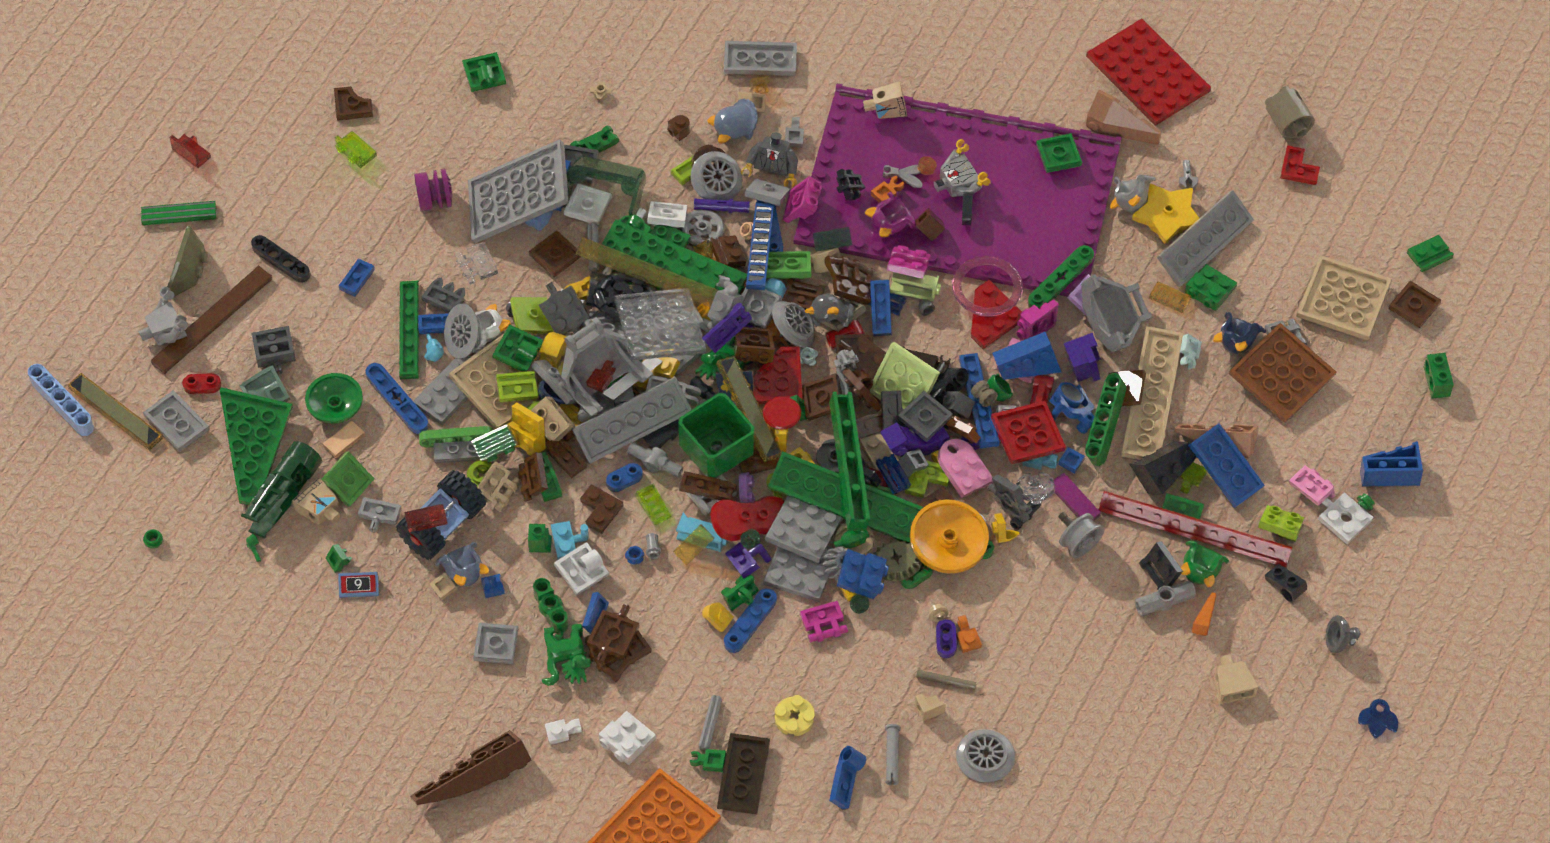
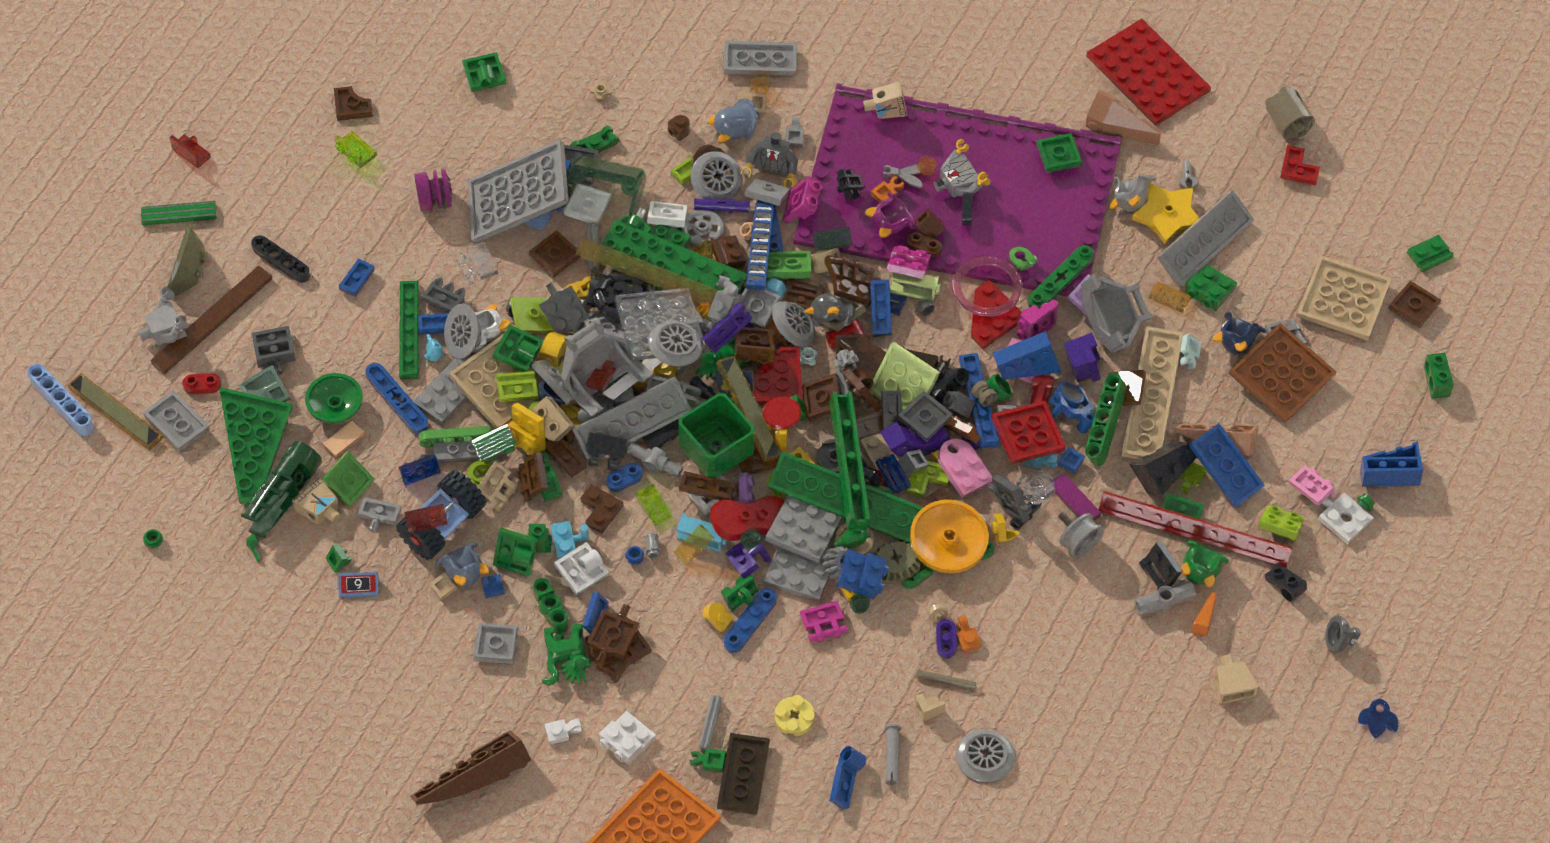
(420, 469): none -> clear blue tile
(515, 551): none -> green plate
(605, 445): none -> black plate
(663, 336): none -> light grey piece
(924, 243): none -> reddish brown plate
(1022, 265): none -> bright green piece

